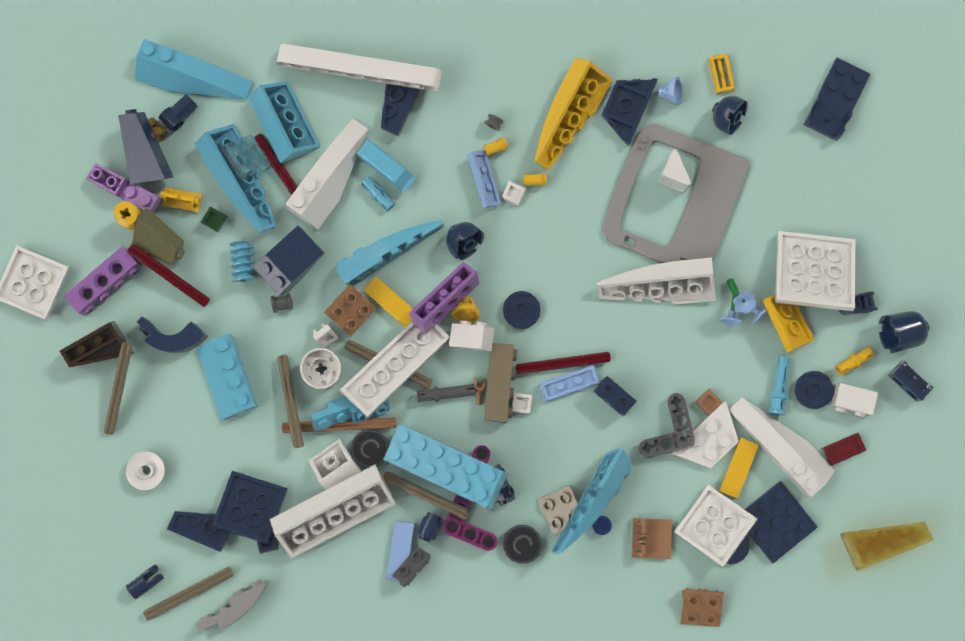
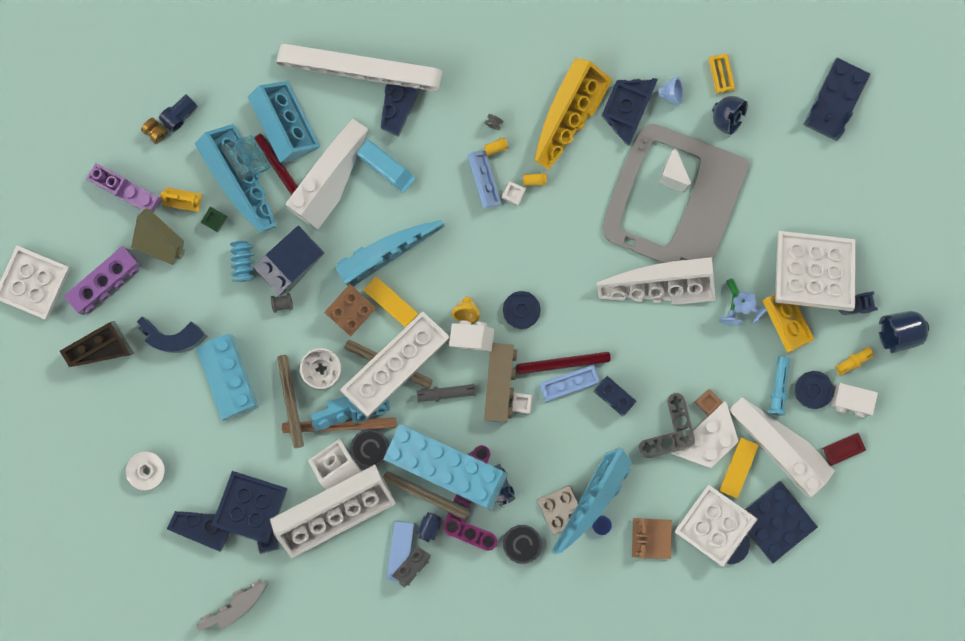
(118, 387): dark tan axle -> none
(126, 215): yellow piece -> none
(141, 149): slope -> none
(142, 583): dark blue hinge -> none
(168, 275): dark red axle -> none
(186, 74): medium azure wedge -> none
(188, 593): dark tan axle -> none
(324, 336): white tile -> none
(377, 193): medium azure pin -> none
(444, 298): medium lavender brick -> none
(463, 239): dark blue cylinder -> none
(479, 387): nougat hand -> none
(701, 607): medium nougat hinge -> none
(878, 544): clear yellow wedge -> none
(910, 381): dark blue hinge -> none

